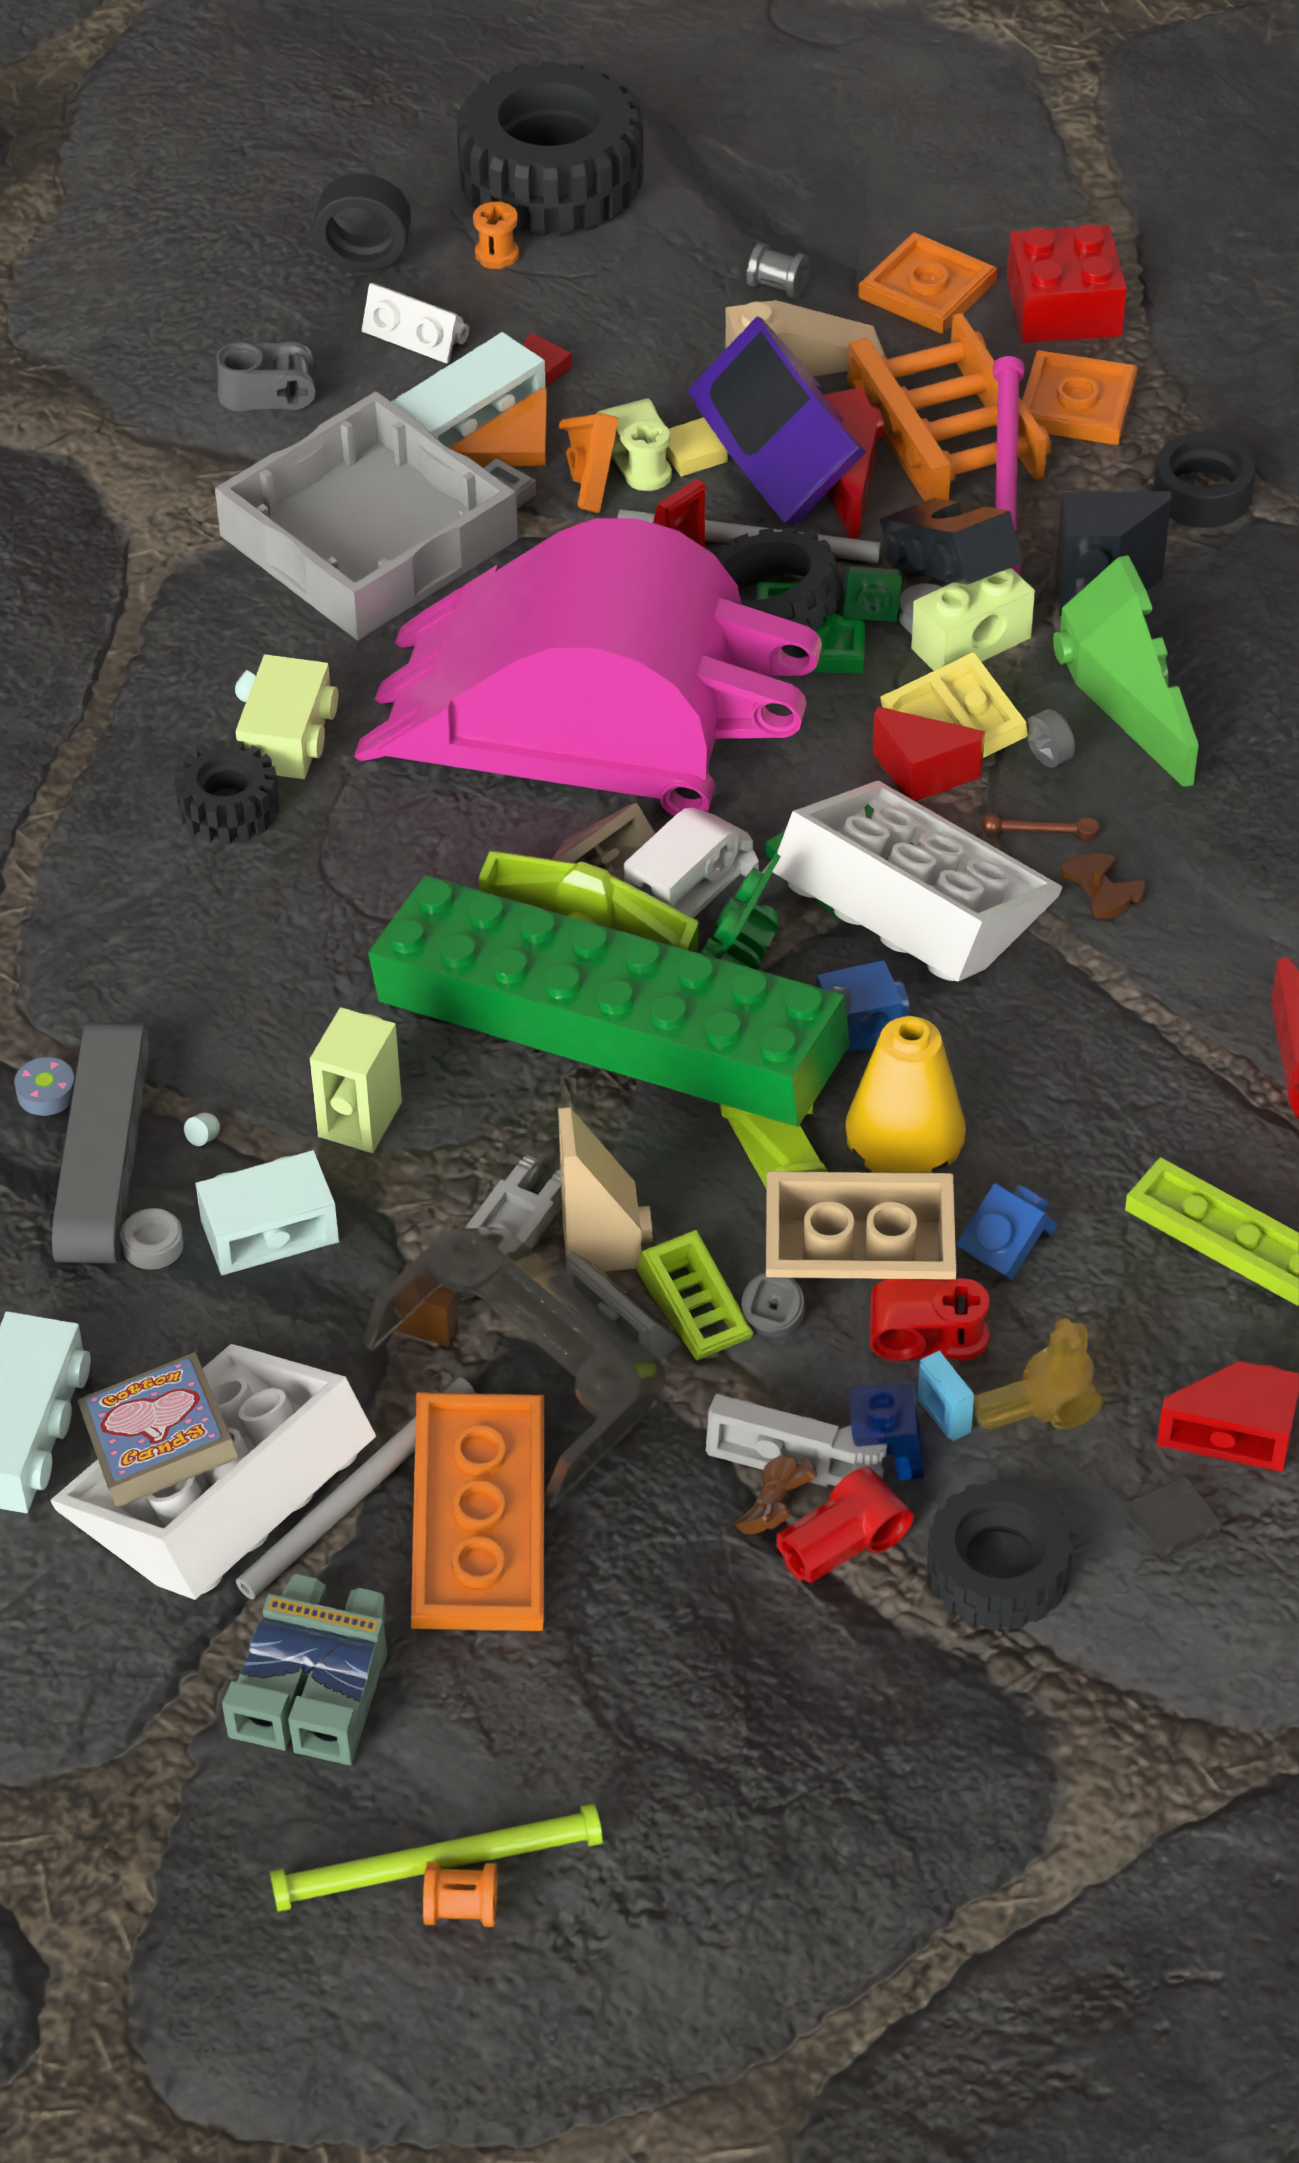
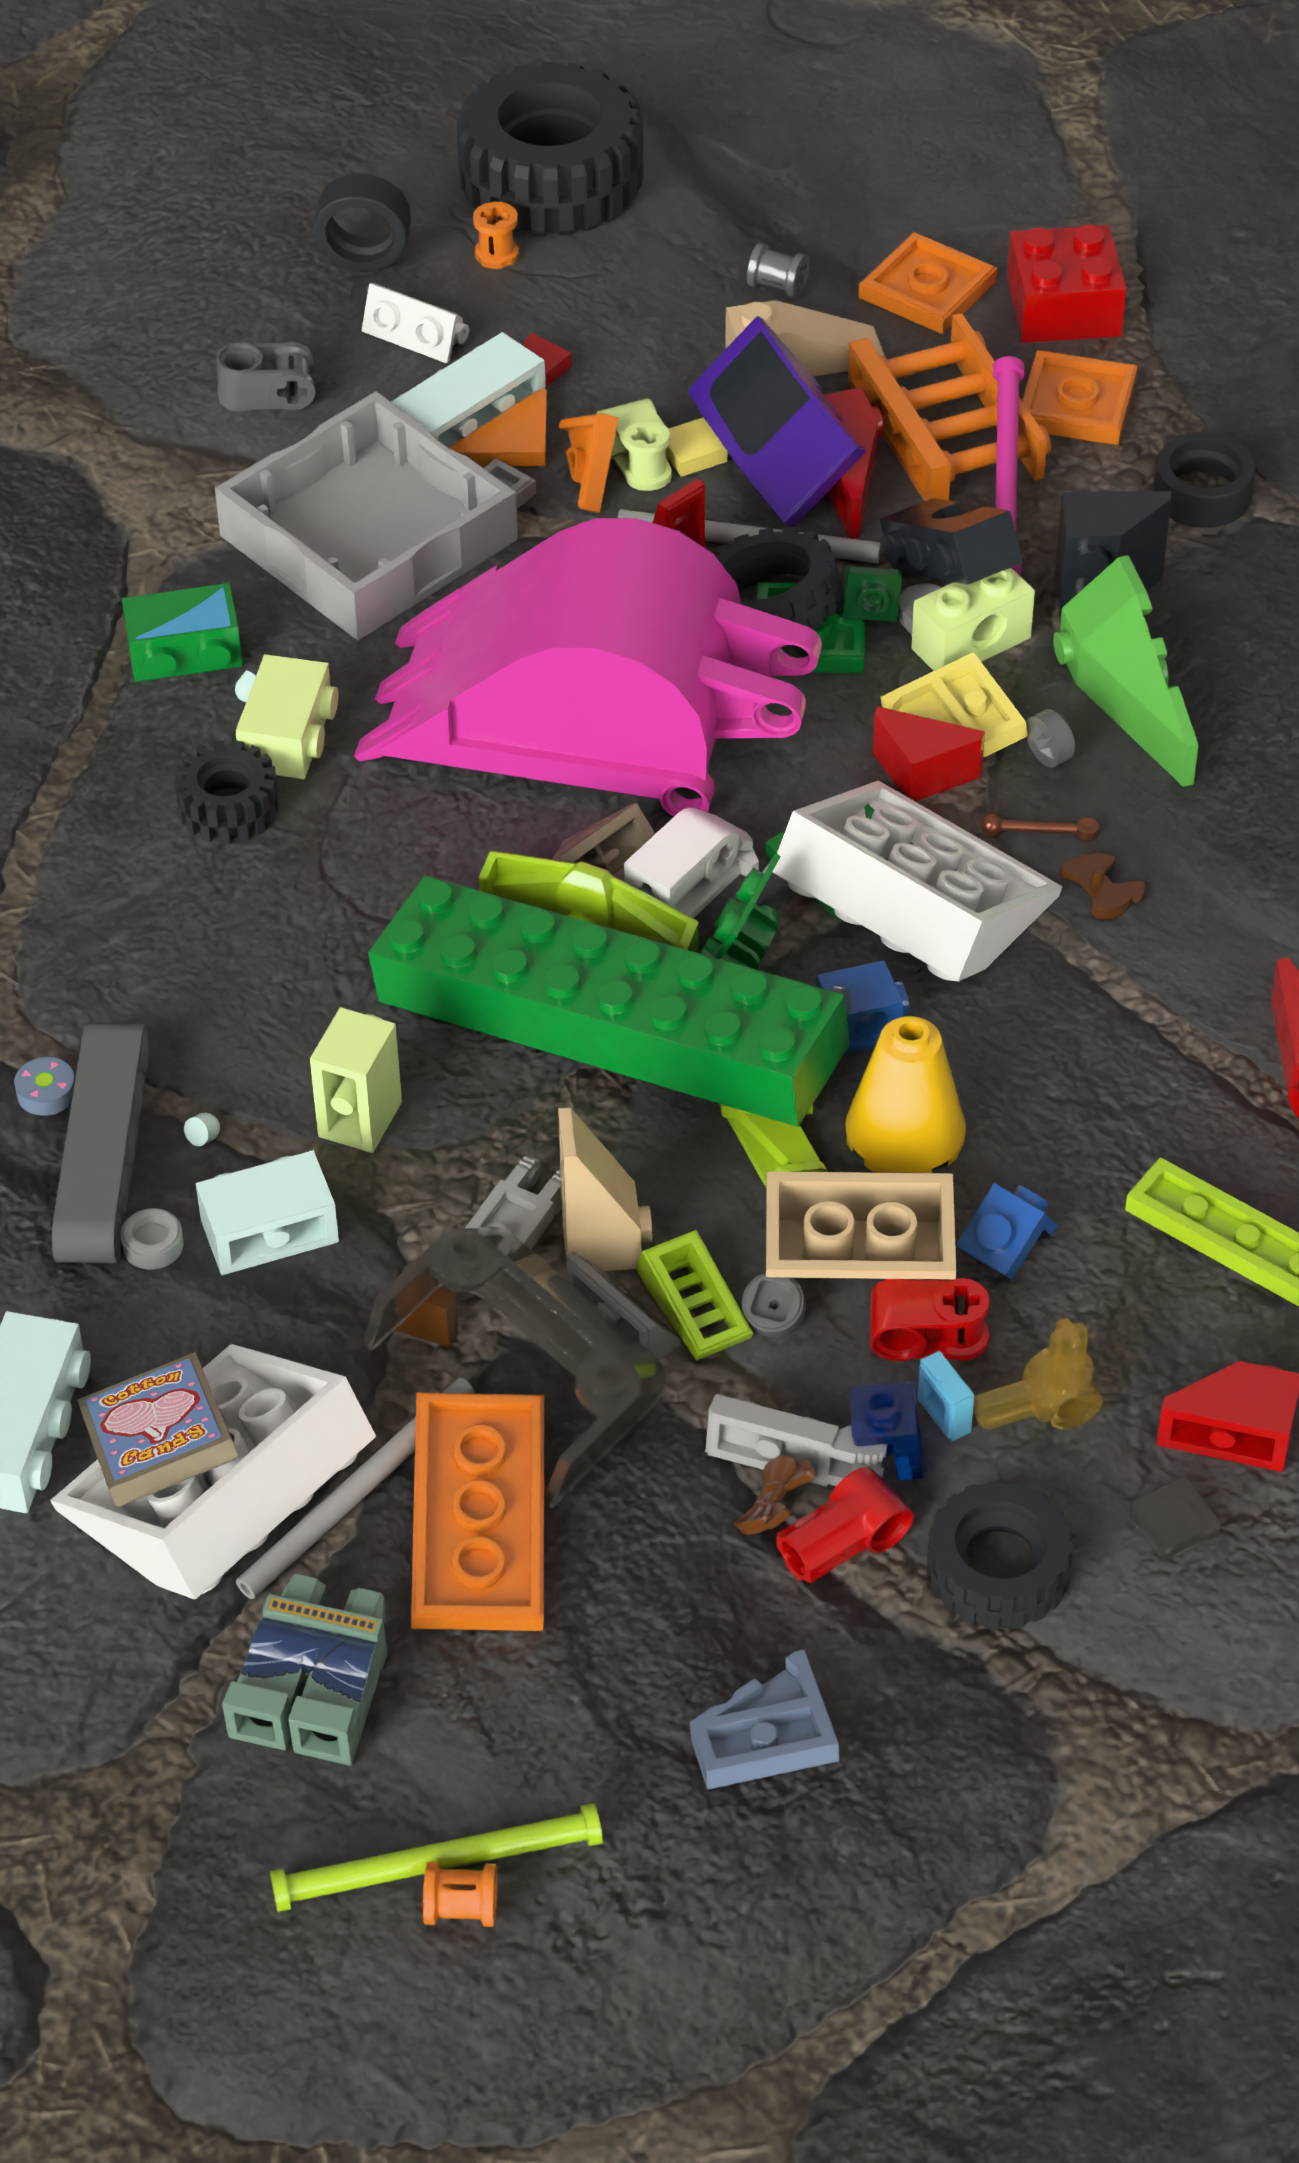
(182, 632): none -> green brick
(766, 1729): none -> sand blue wing

